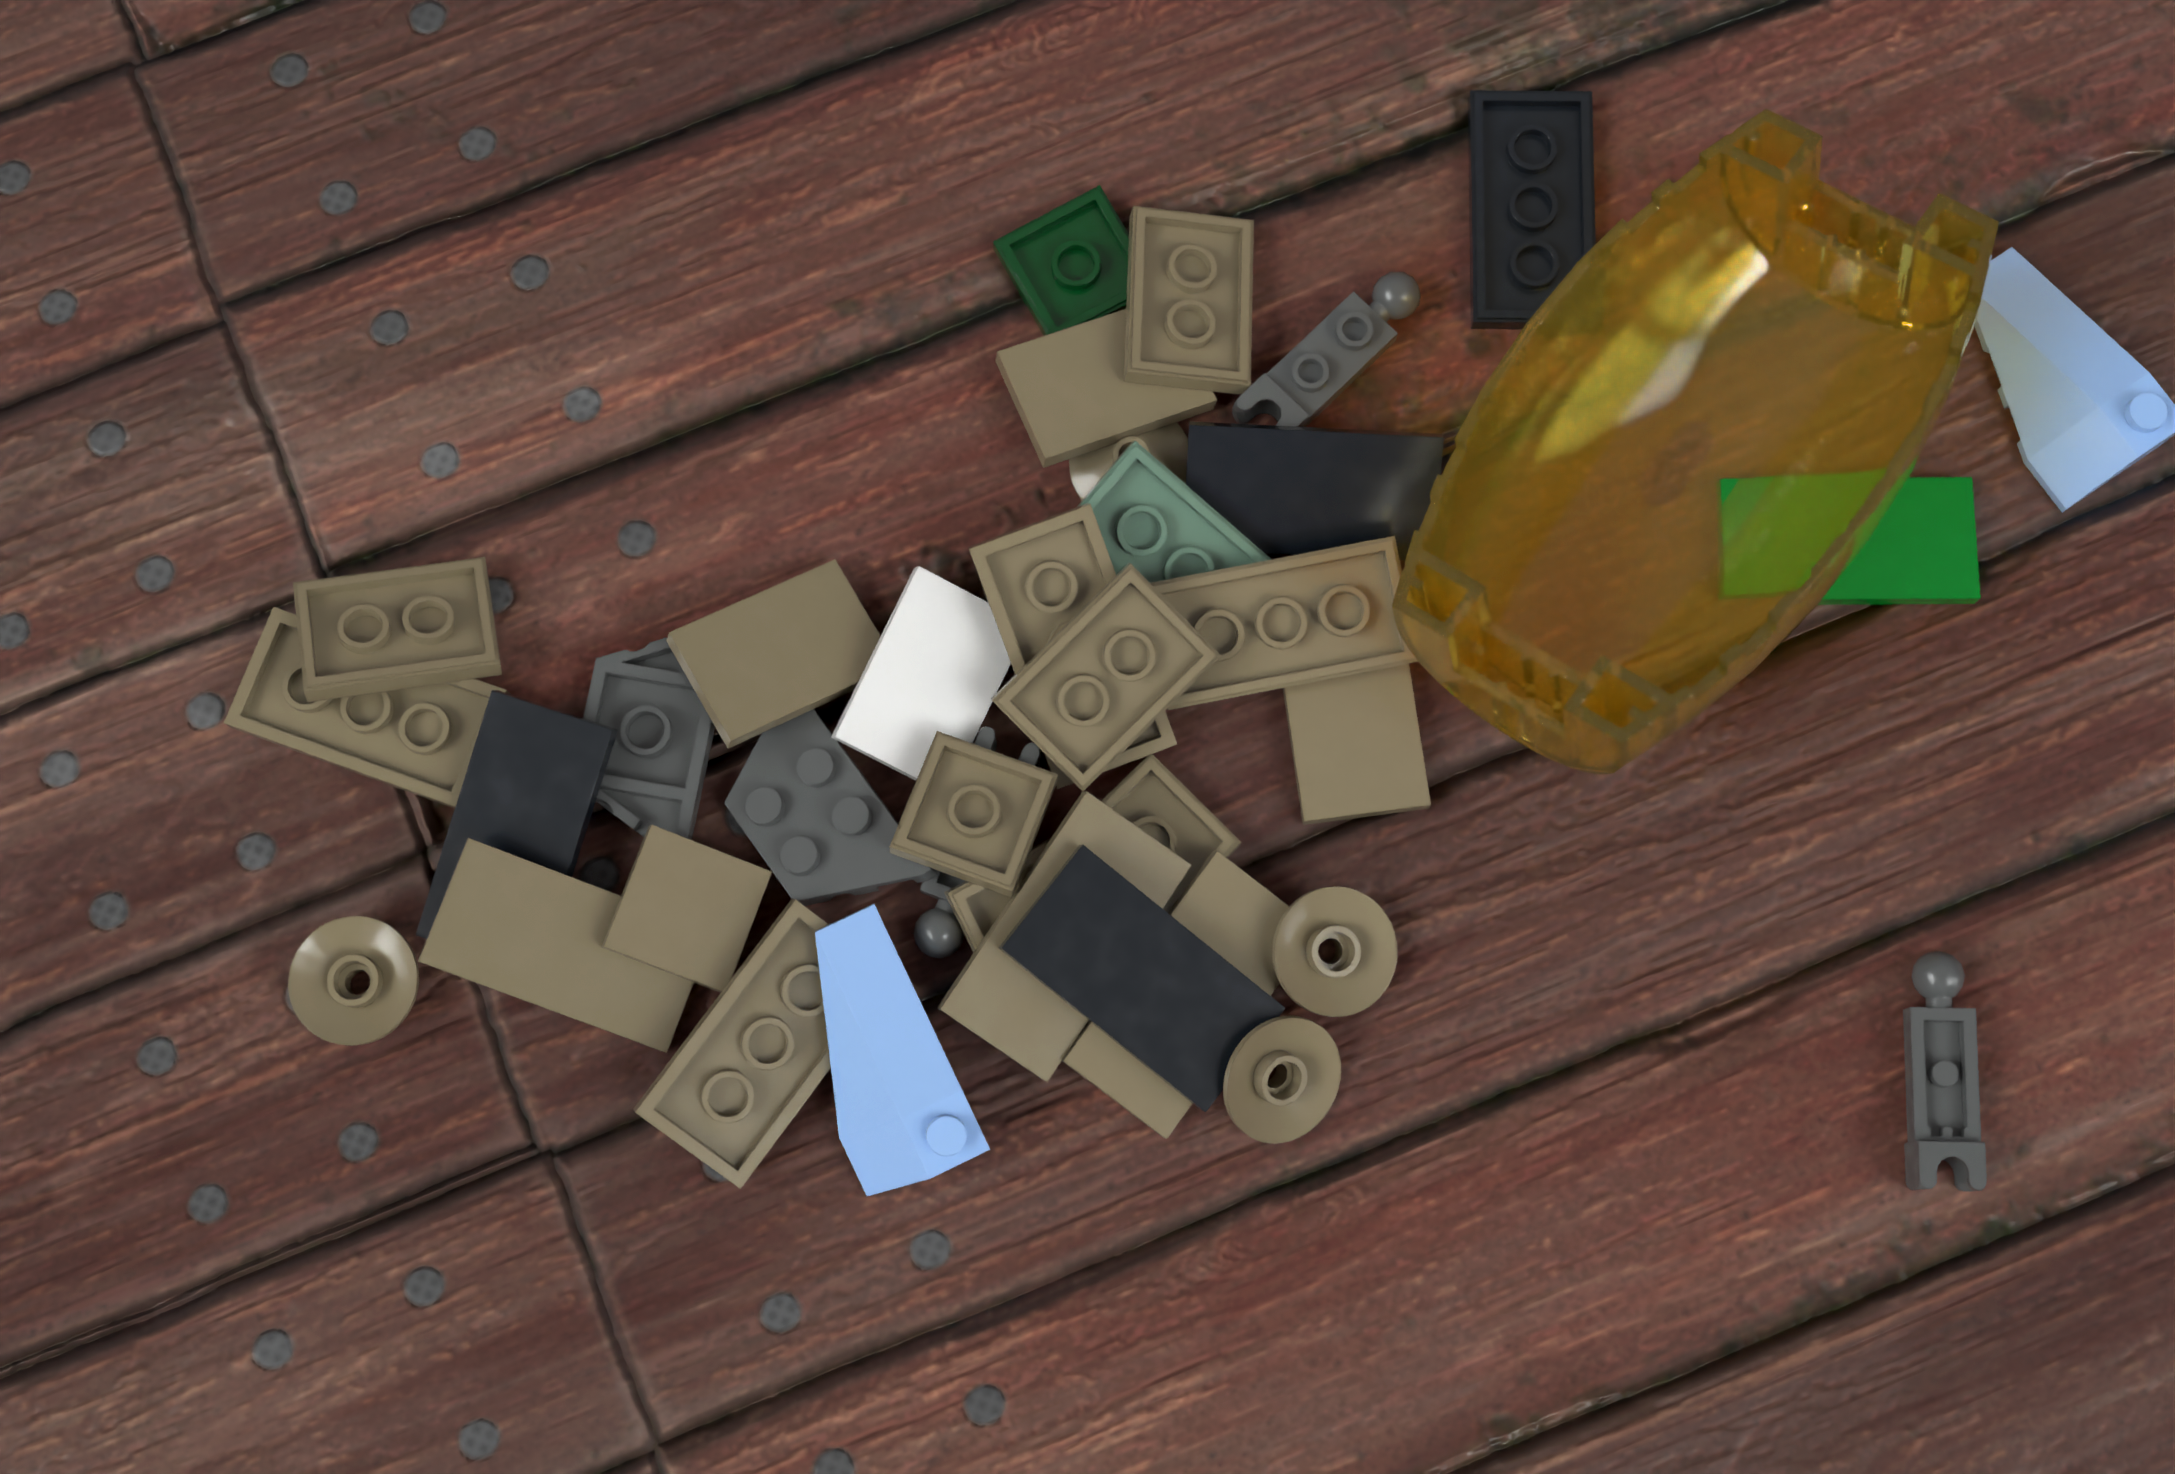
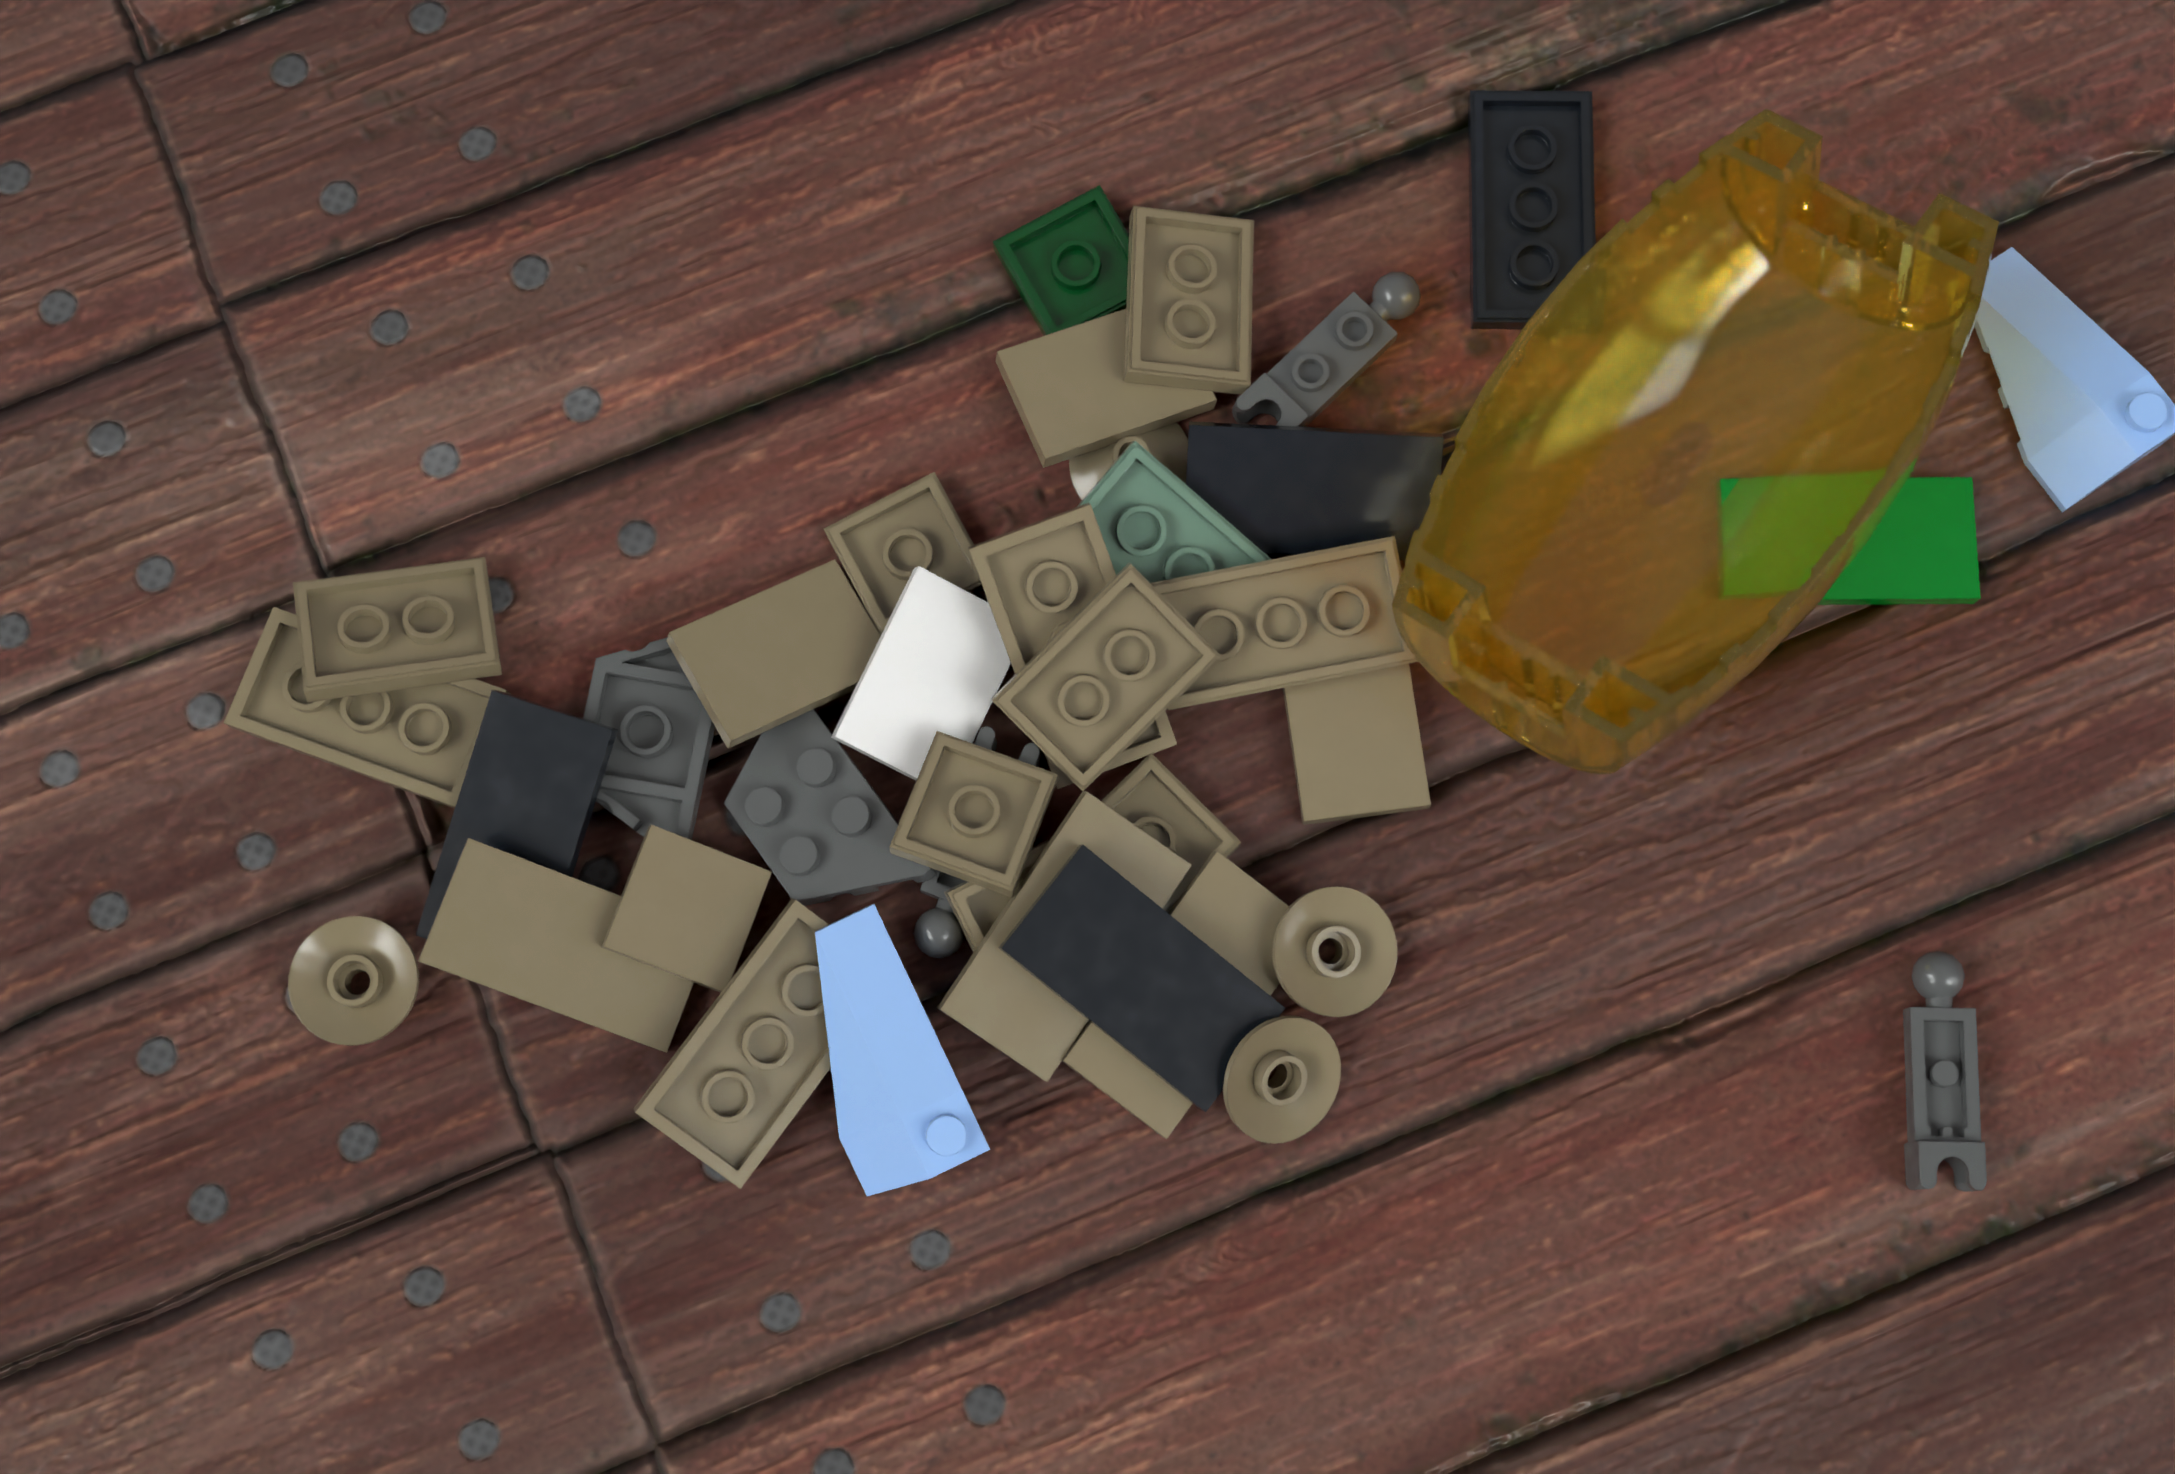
(896, 535): none -> dark tan tile

